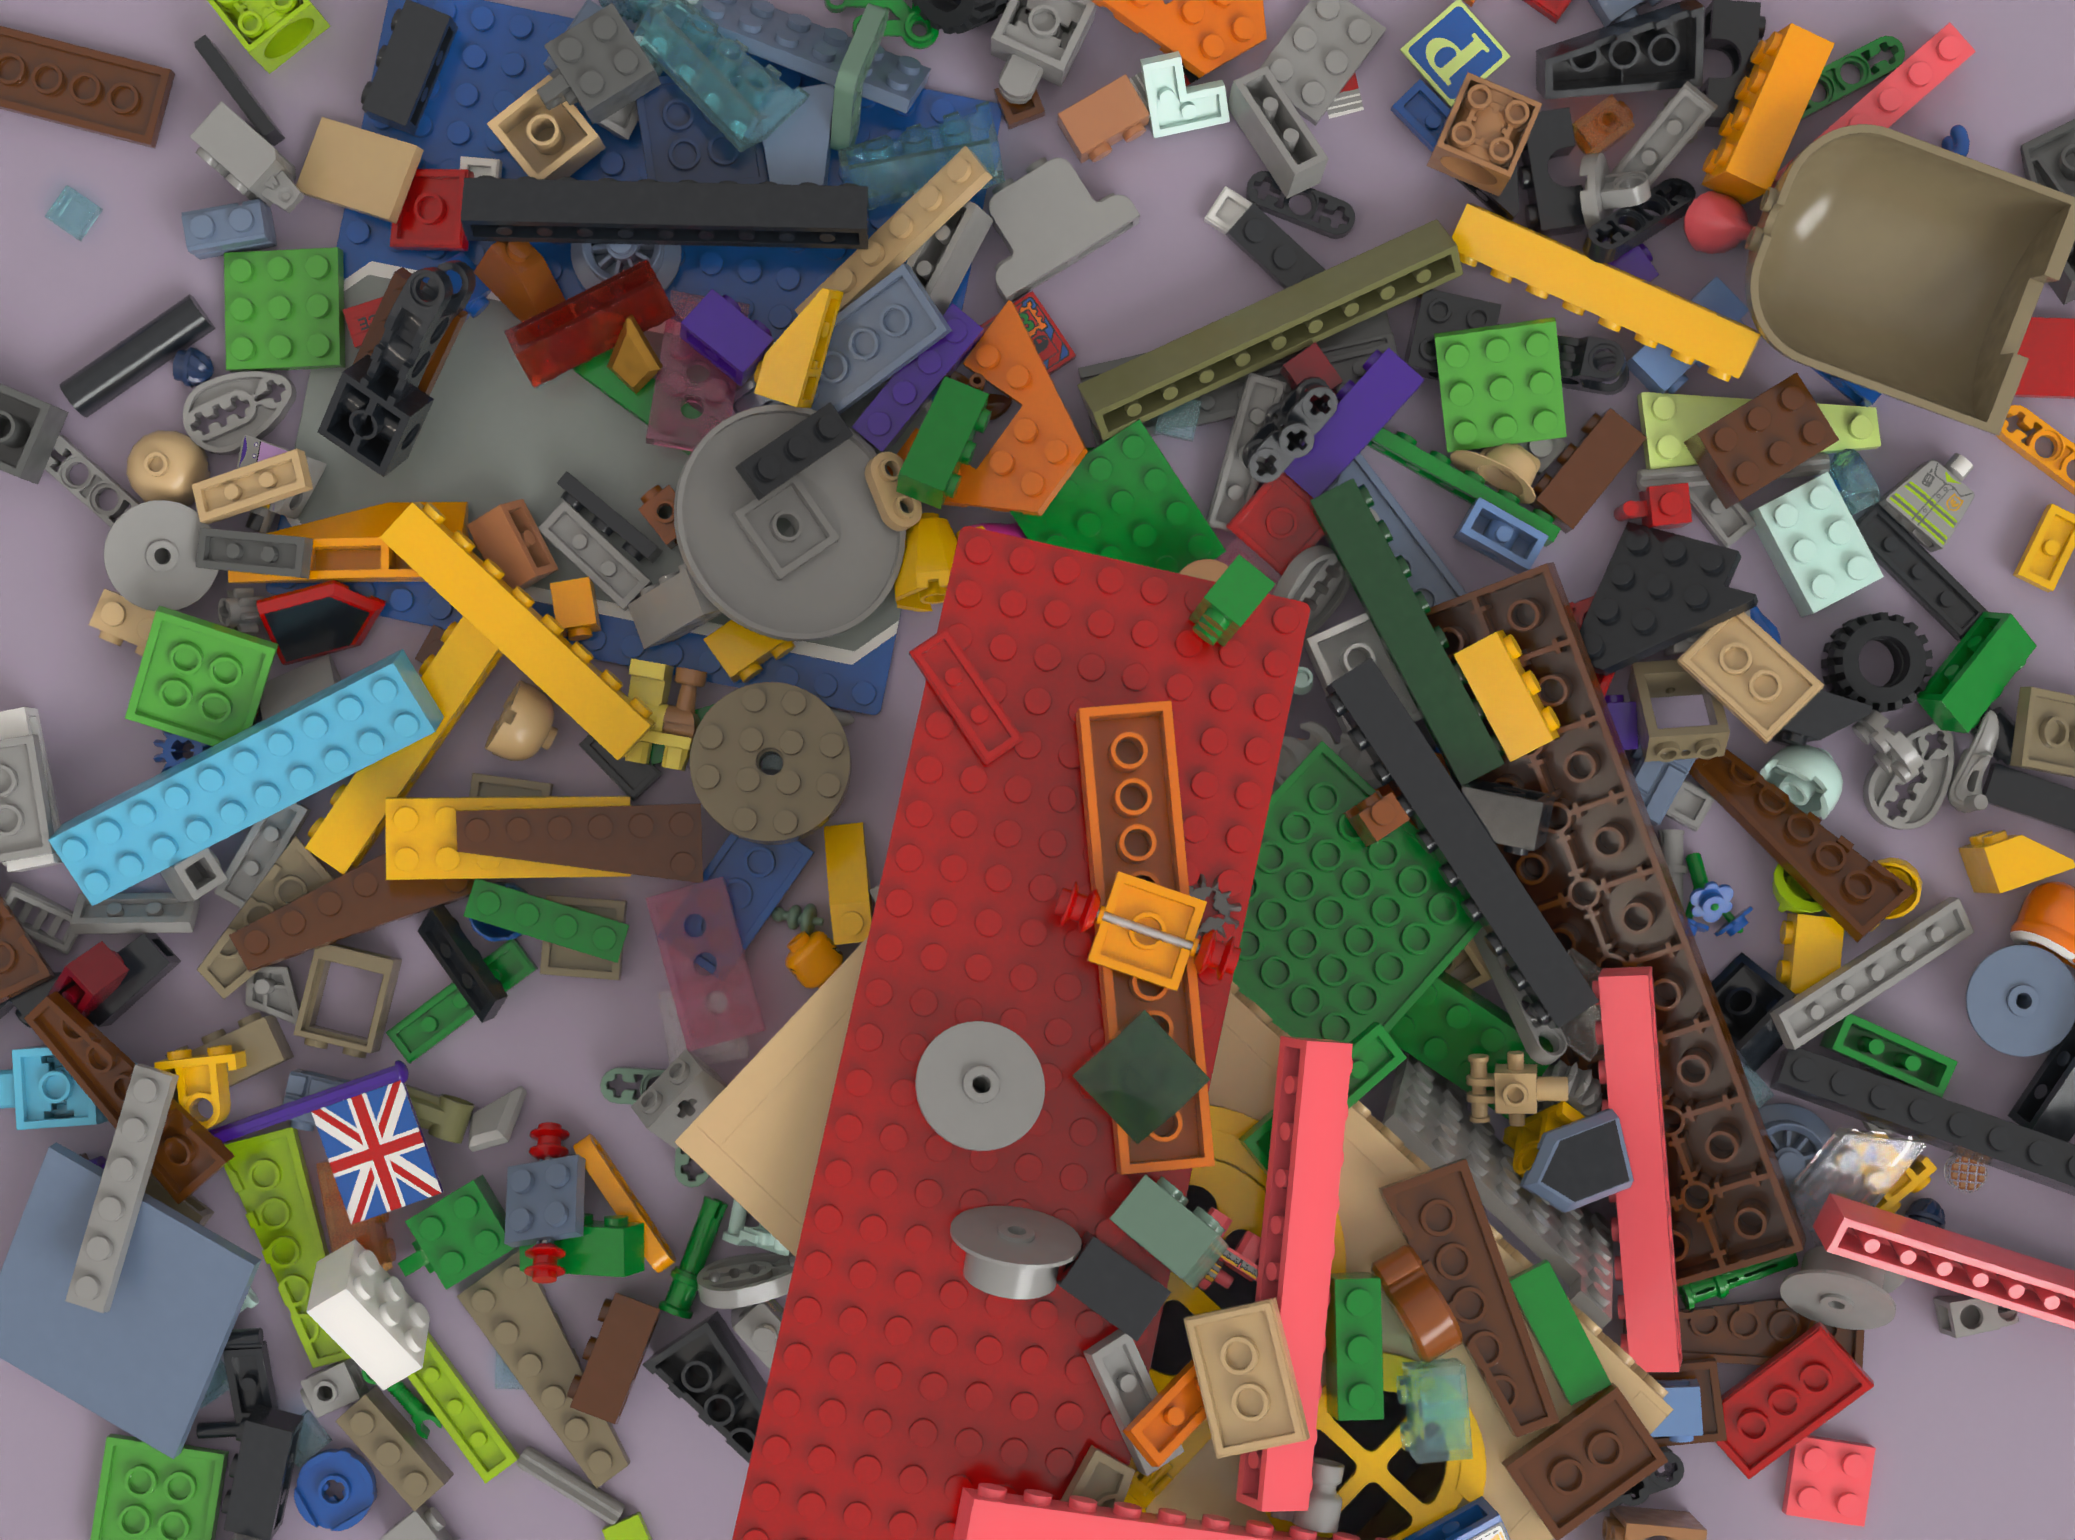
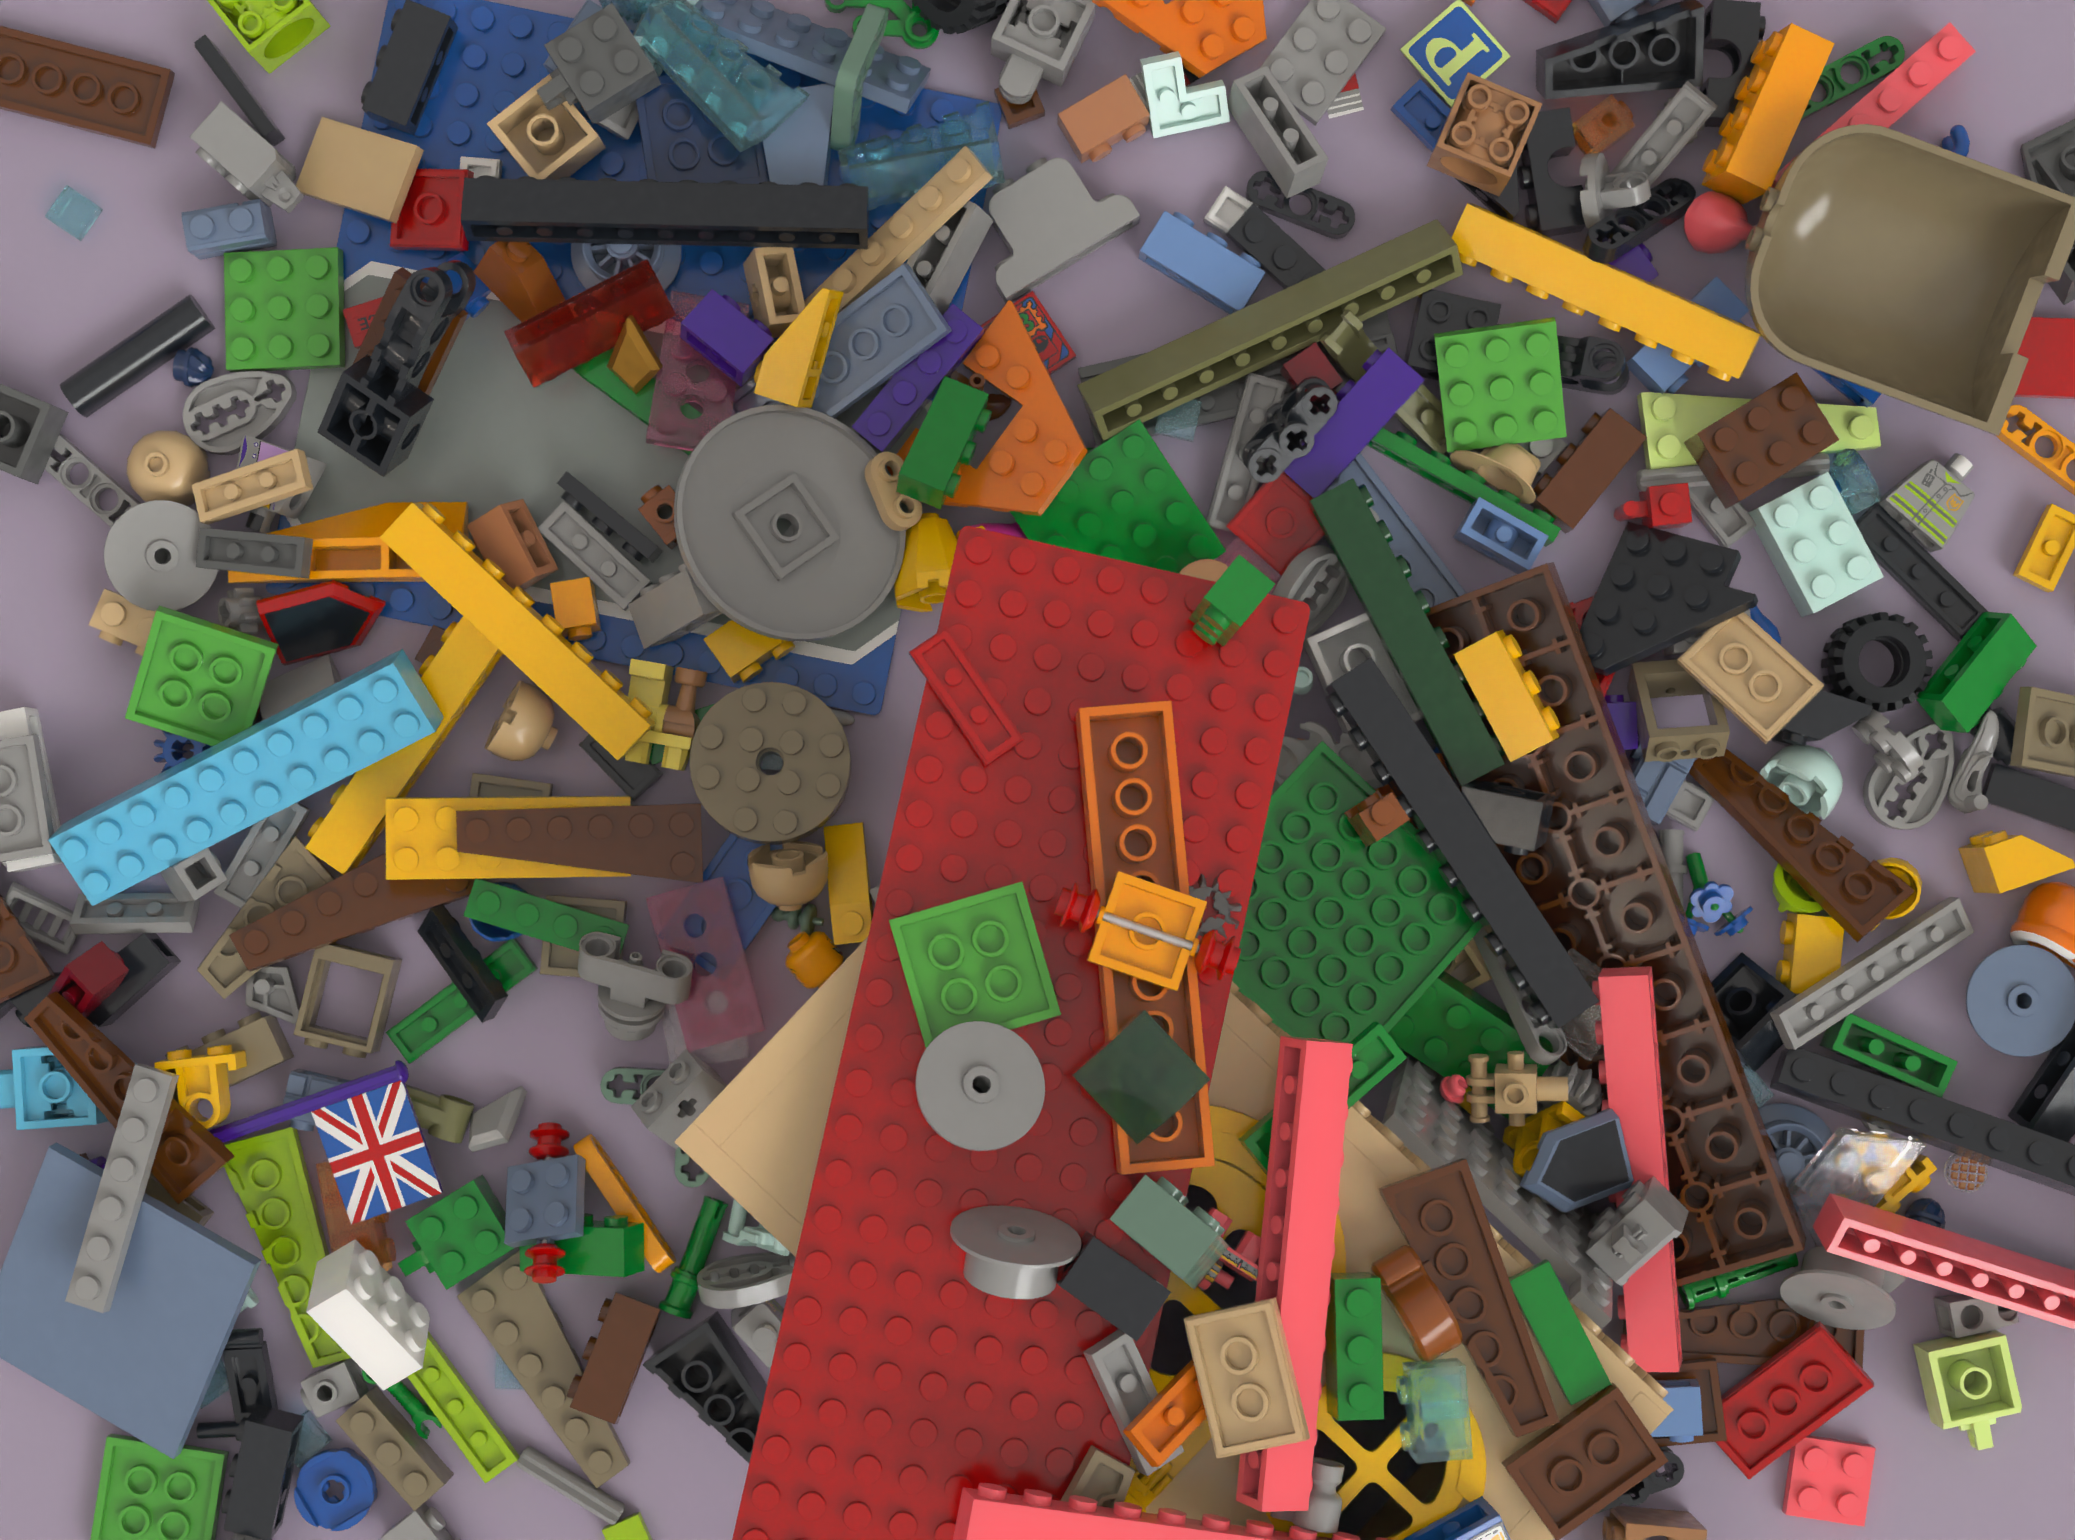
(628, 994): none -> light grey beam
(774, 287): none -> tan brick
(788, 874): none -> tan cylinder
(794, 451): black plate -> none
(975, 963): none -> bright green plate
(1201, 263): none -> medium blue brick
(1420, 413): none -> olive piece
(1454, 1090): none -> coral arm
(1635, 1230): none -> light grey hinge
(1968, 1383): none -> yellowish green hinge

